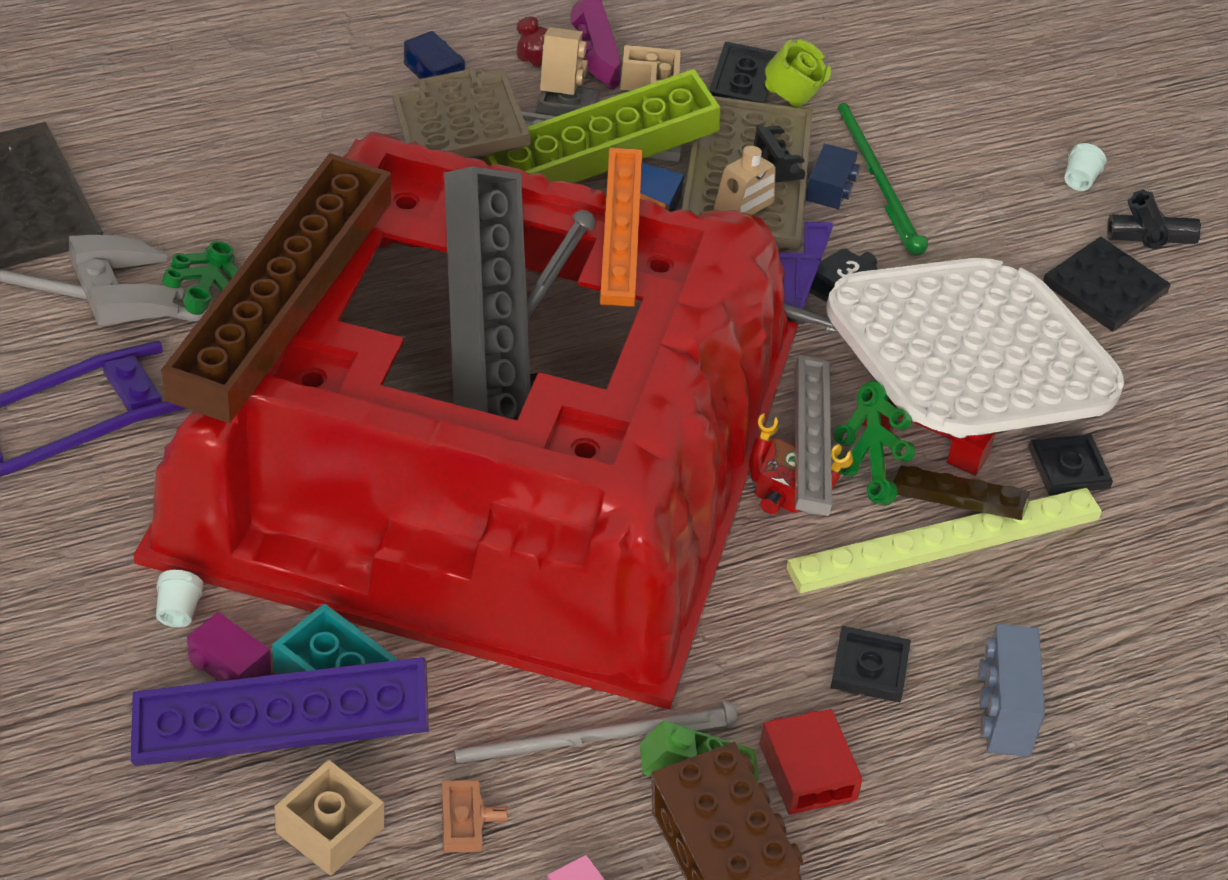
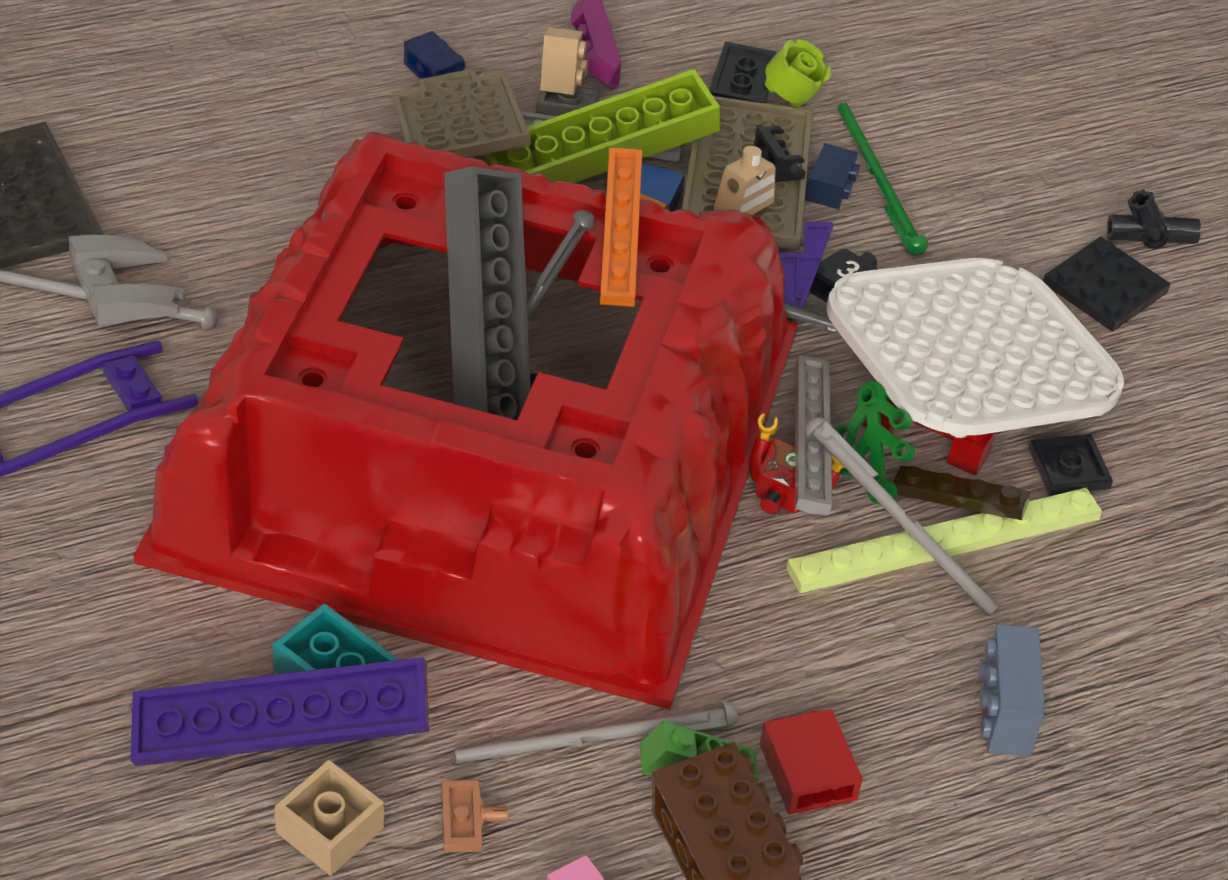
(177, 597): light aqua piece -> none
(218, 256): green plant -> none
(227, 650): magenta brick -> none
(276, 289): reddish brown brick -> none
(531, 41): dark red hair -> none
(647, 65): tan brick -> none
(865, 475): none -> light grey bar
(870, 664): black plate -> none
(1084, 166): light aqua piece -> none

